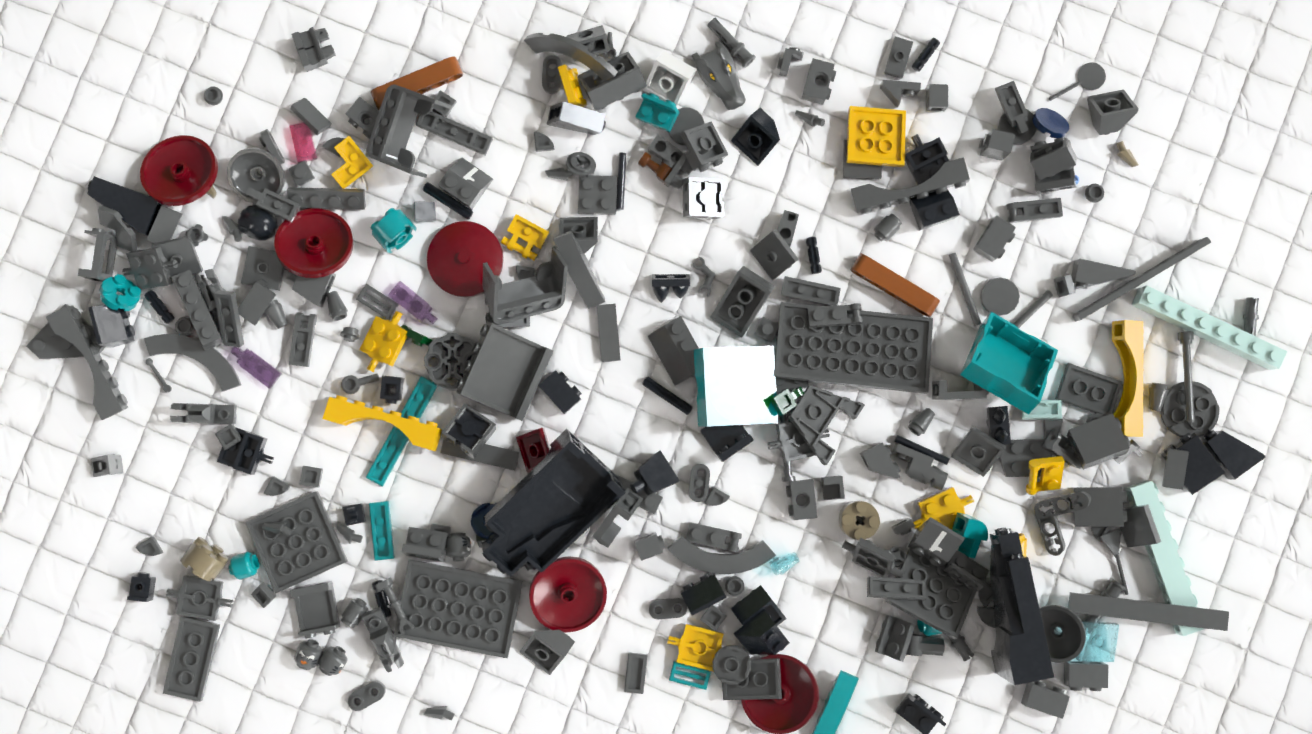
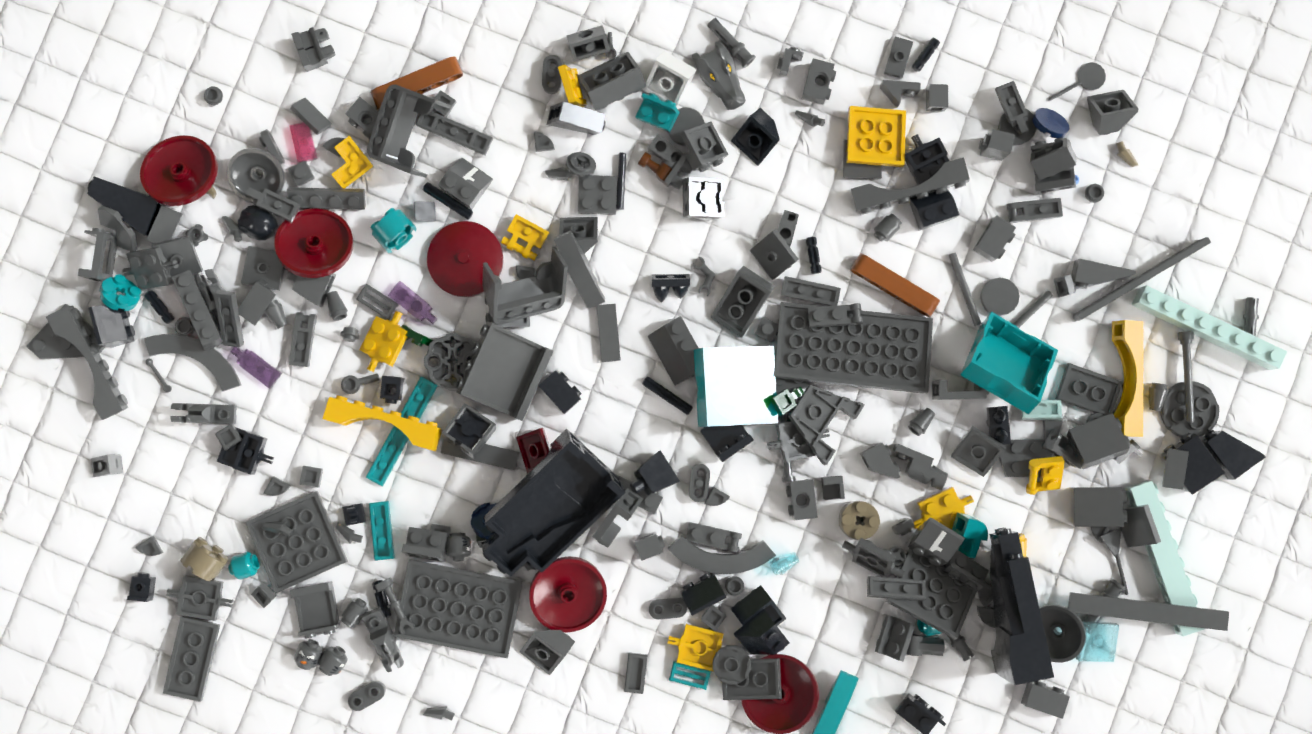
(560, 44): dark grey tile -> none
(912, 445): black bar -> none
(1051, 517): dark grey beam -> none
(1086, 675): dark grey brick -> none

